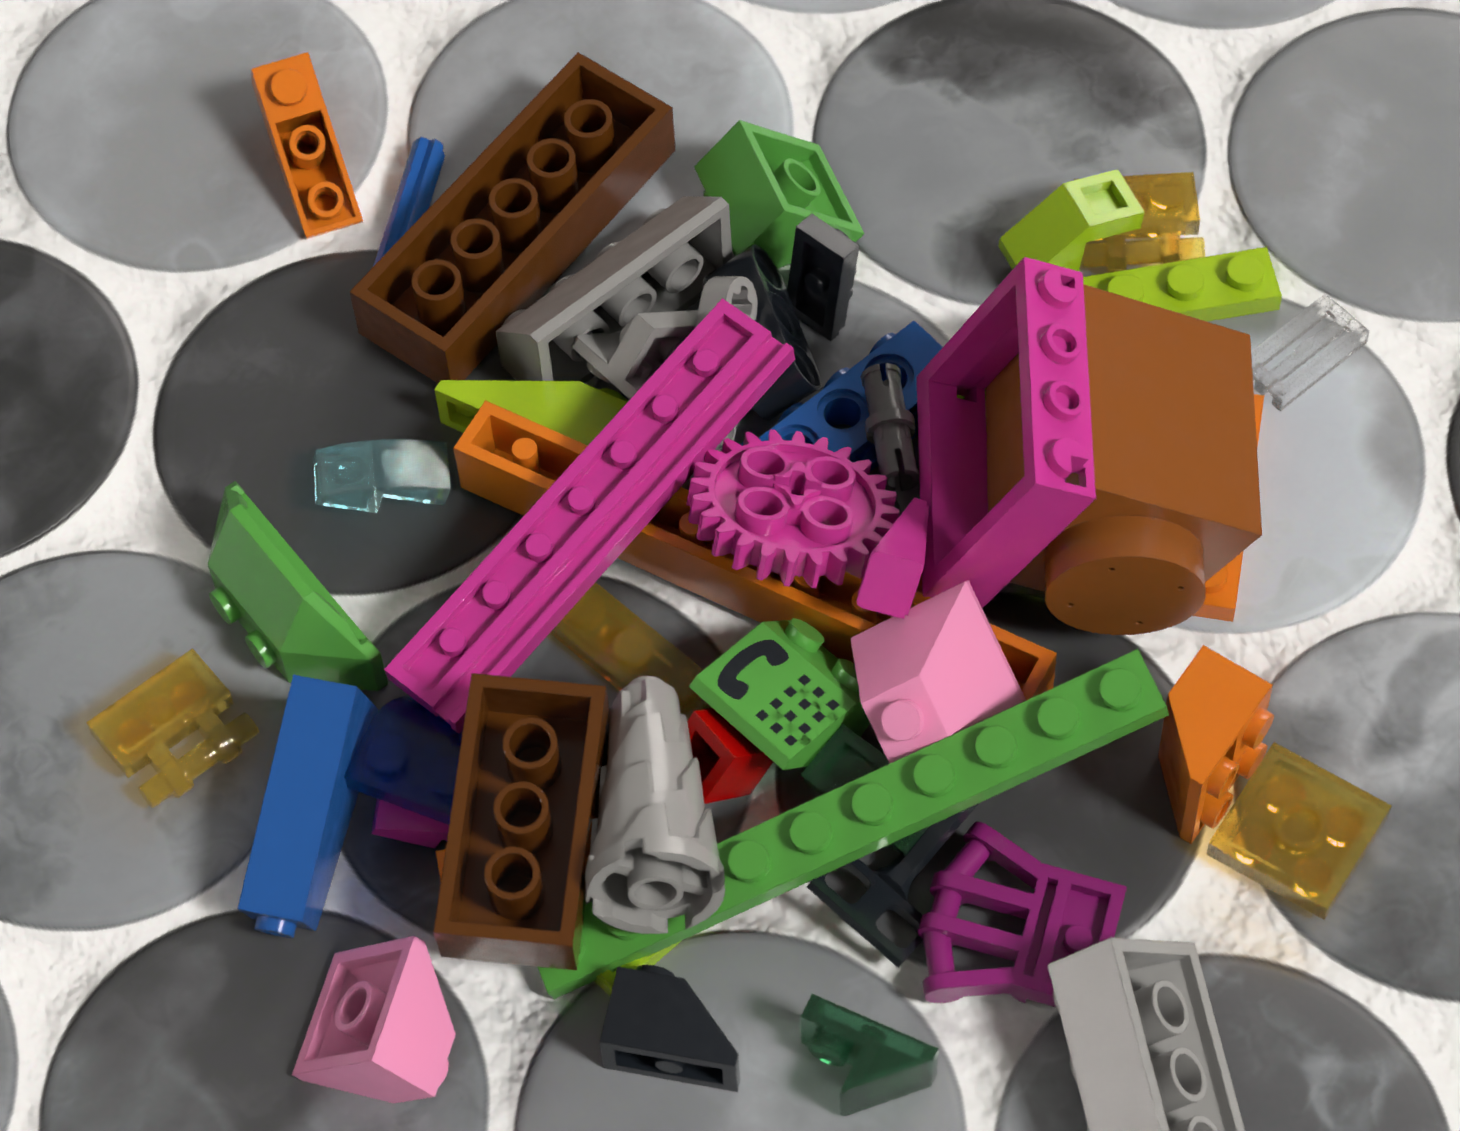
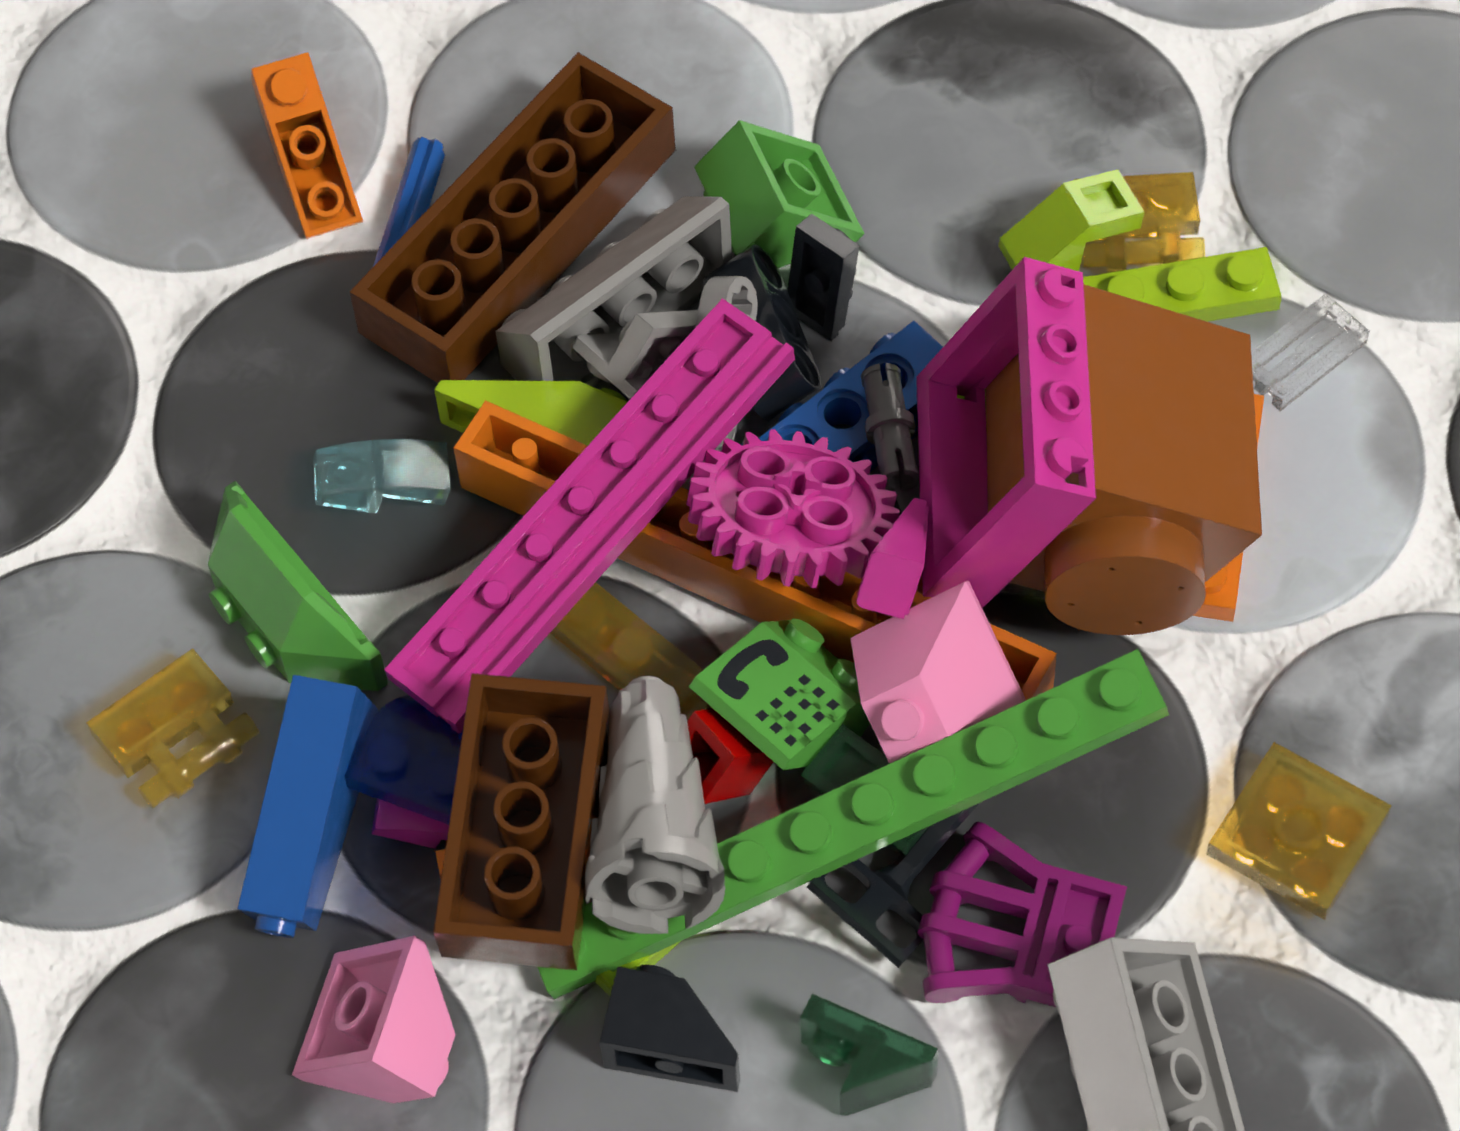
(1211, 738): orange slope -> none

